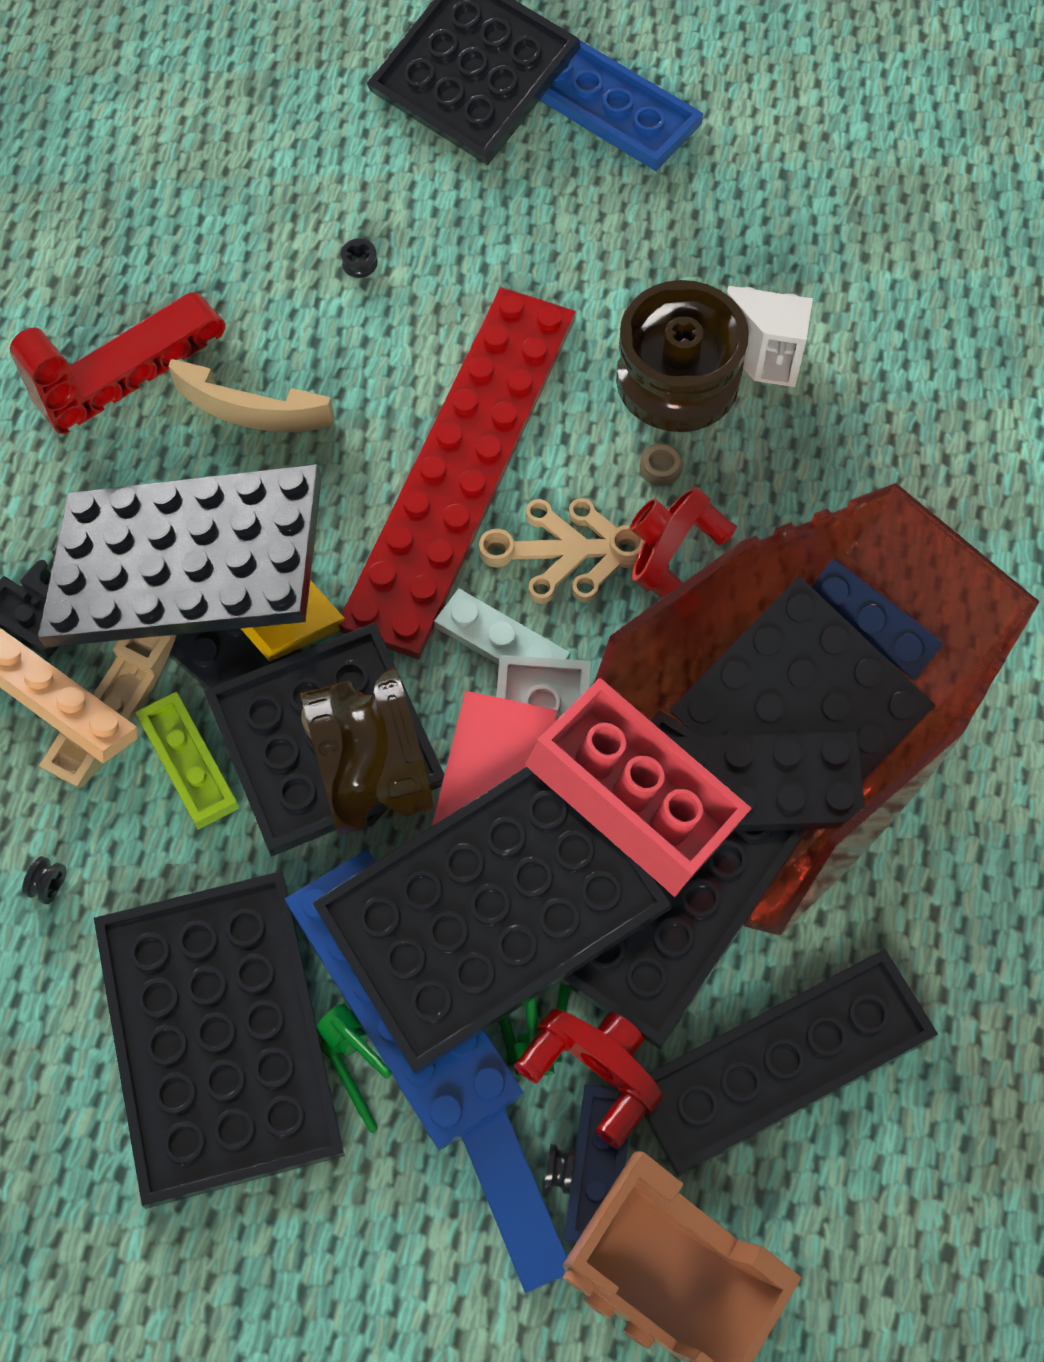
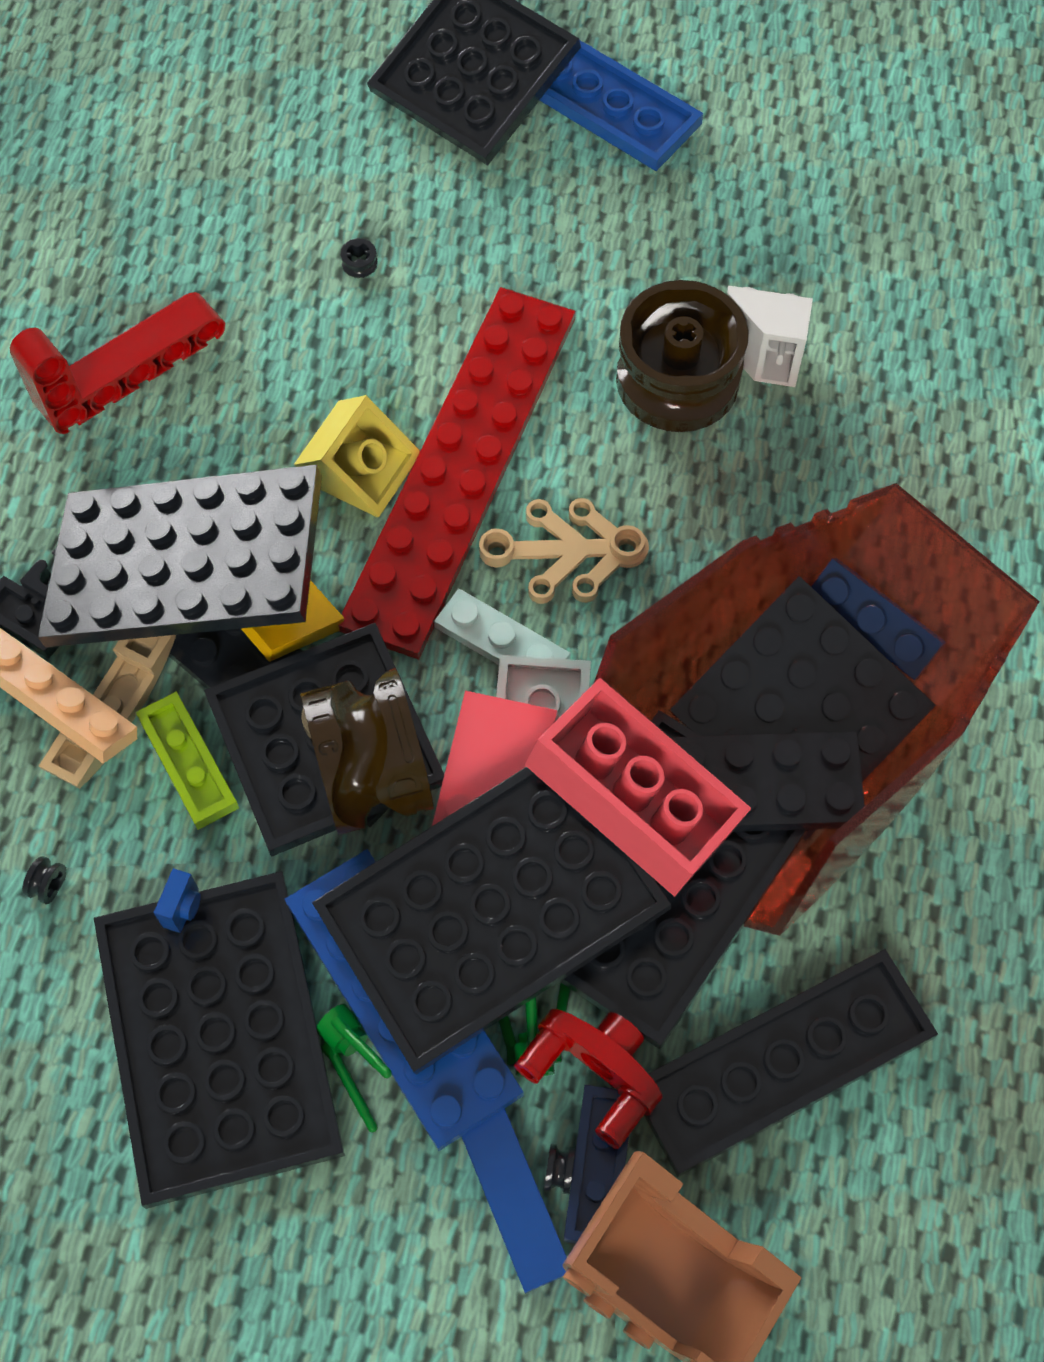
(178, 901): none -> blue plate
(298, 413): tan slope -> none
(360, 455): none -> light yellow slope
(661, 464): dark tan tile -> none
(665, 530): red connector -> none

